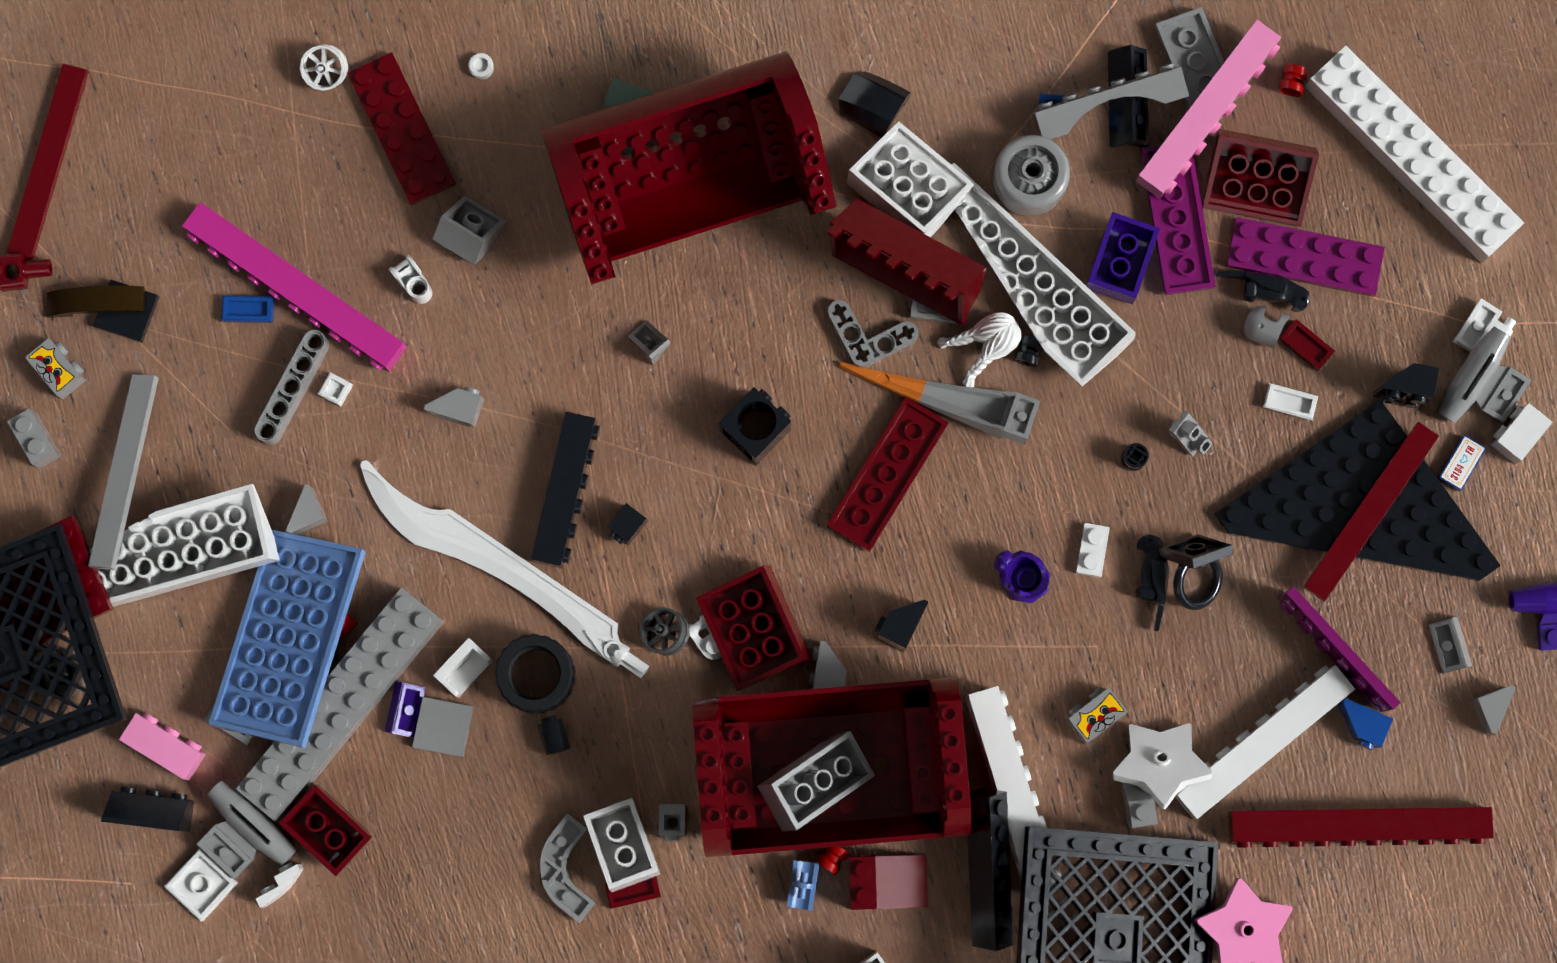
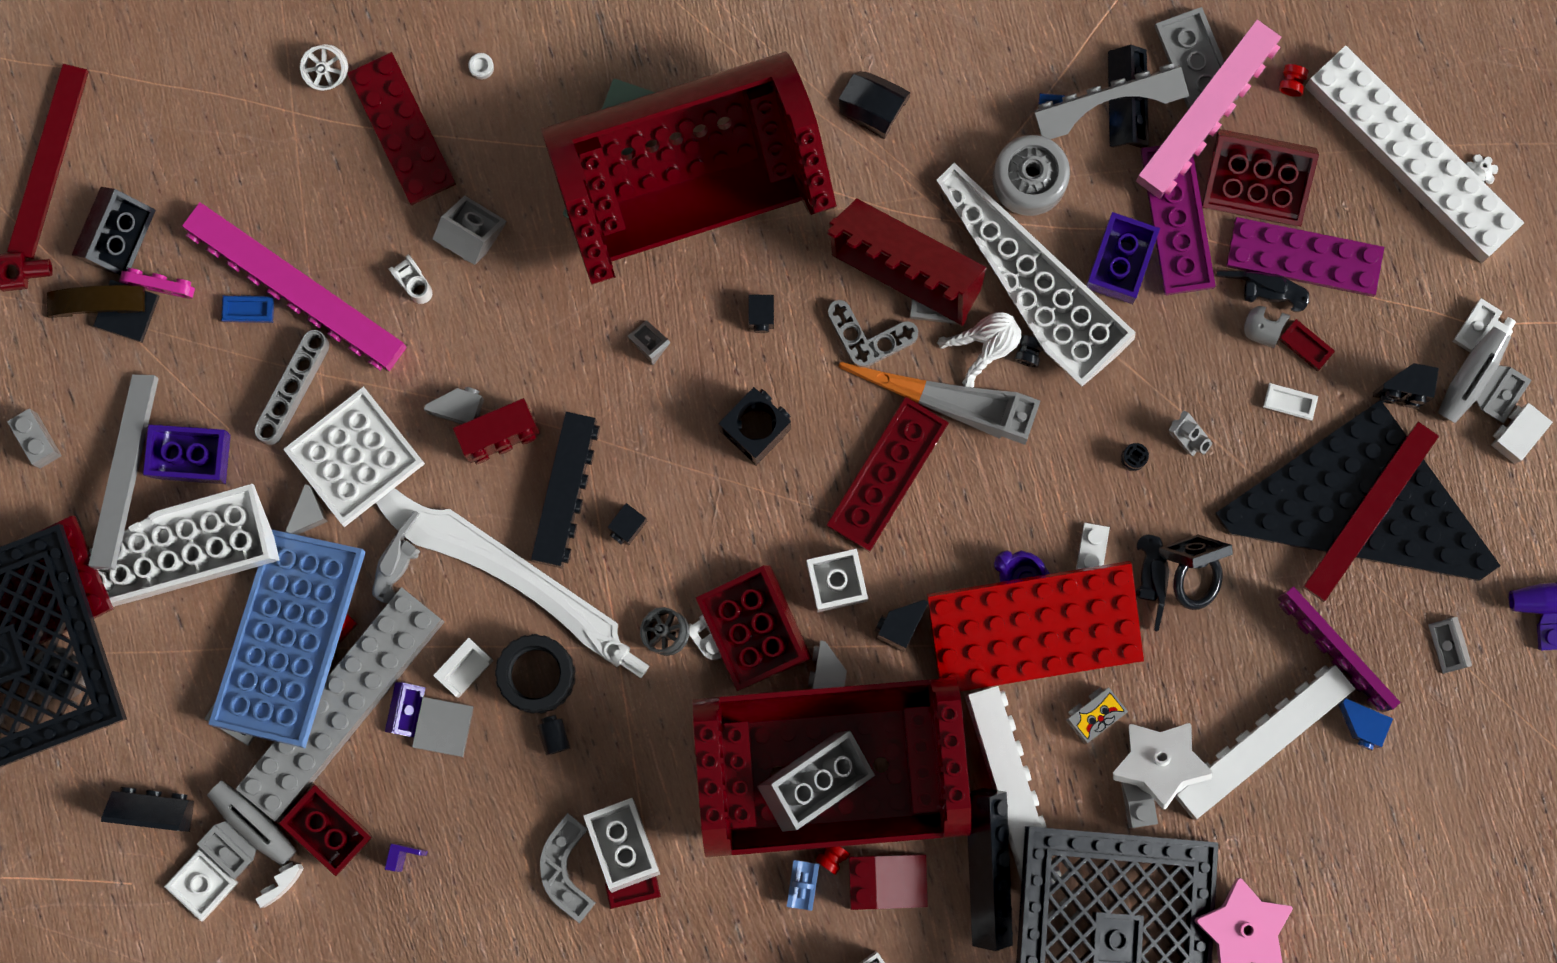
(56, 368): light grey brick -> none
(113, 231): none -> black slope
(157, 283): none -> dark pink plate
(163, 745): bright pink brick -> none
(187, 454): none -> dark purple brick
(335, 389): white tile -> none
(354, 456): none -> white plate
(394, 562): none -> light grey animal
(397, 856): none -> dark purple panel
(497, 431): none -> dark red brick
(669, 811): light grey brick -> none
(761, 313): none -> black brick
(837, 580): none -> white brick
(909, 181): white slope -> none
(1037, 626): none -> red plate
(1360, 825): dark red brick -> none
(1461, 463): white tile -> none
(1483, 168): none -> white plant
(1492, 708): light grey slope -> none

